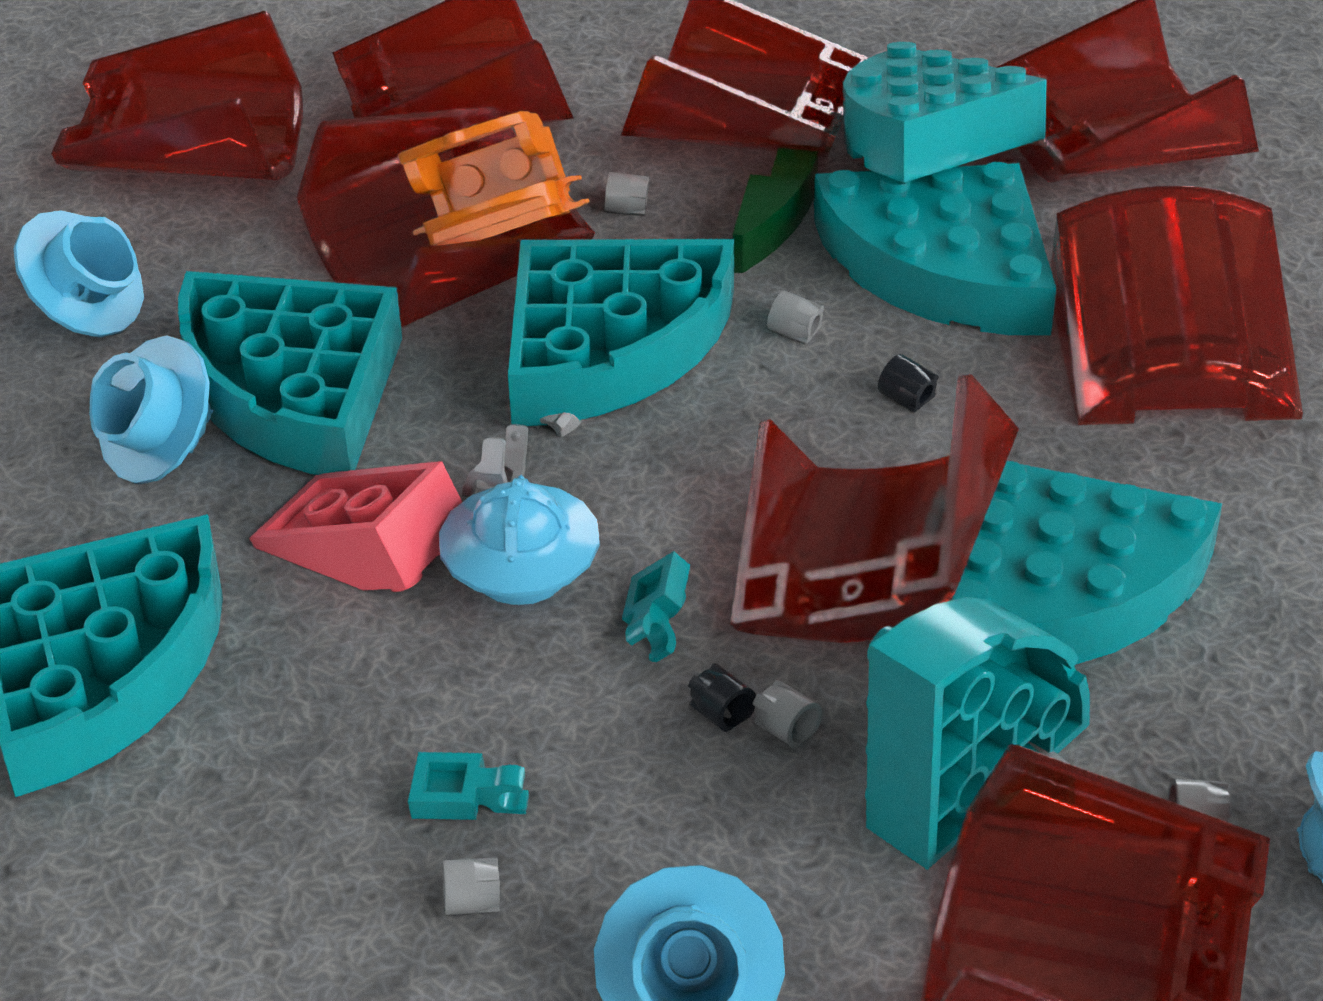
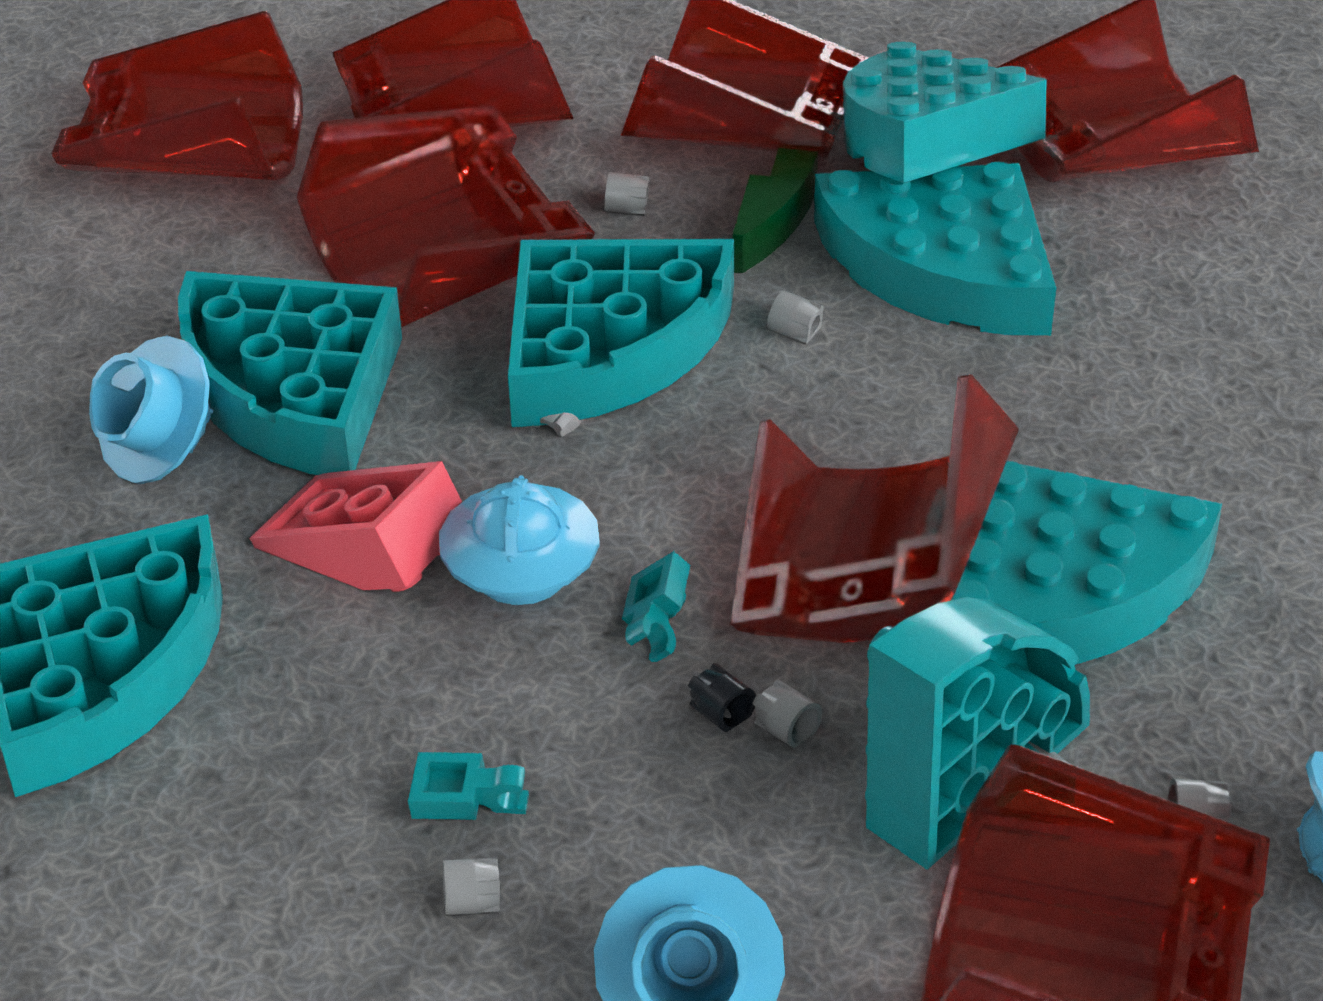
(80, 272): medium azure helmet -> none
(491, 186): orange animal -> none
(495, 457): light grey helmet -> none
(907, 382): black hose -> none
(1173, 305): clear red windscreen -> none

